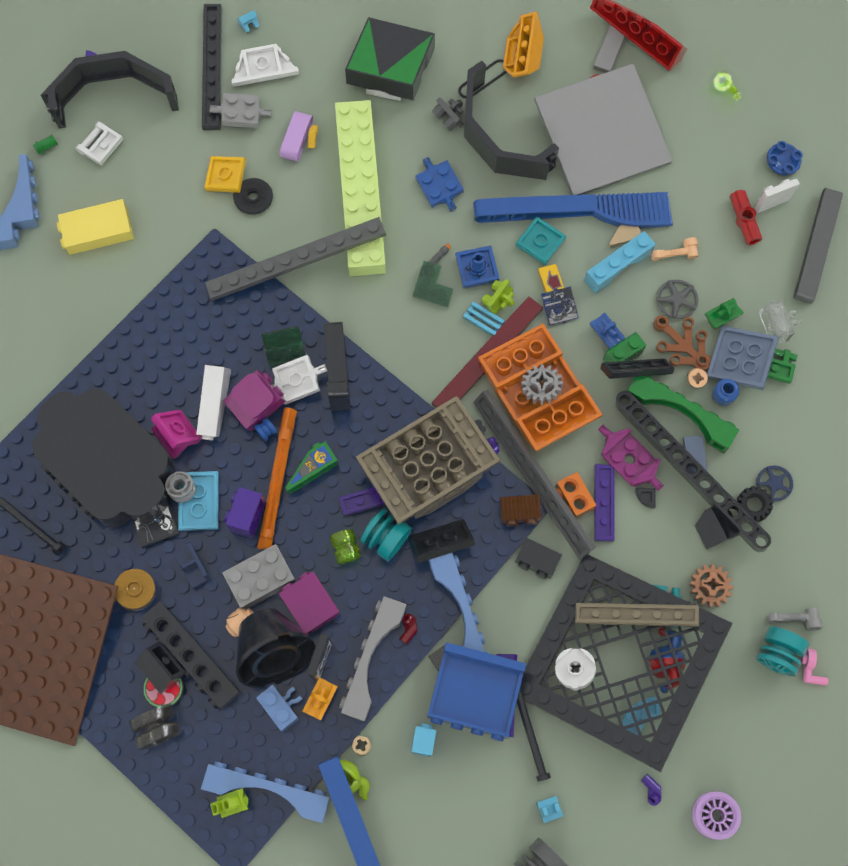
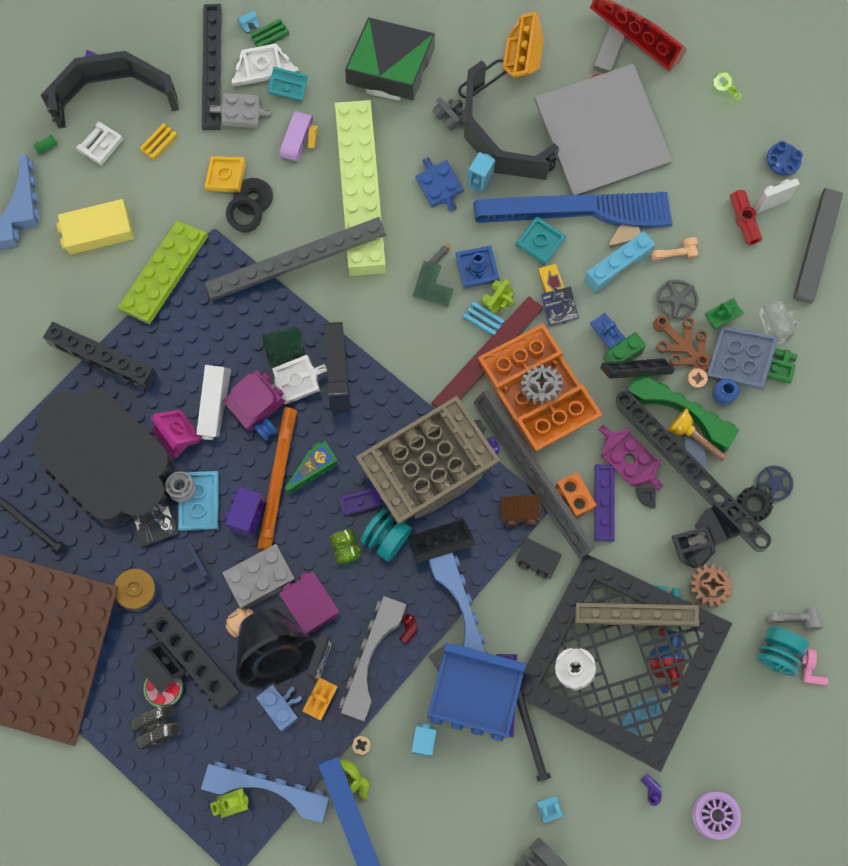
(100, 356): none -> black brick
(156, 139): none -> yellow tile
(162, 272): none -> lime plate
(230, 214): none -> black tyre
(268, 31): none -> green tile
(287, 84): none -> teal plate
(481, 172): none -> medium azure brick
(683, 425): none -> piece
(694, 546): none -> black slope

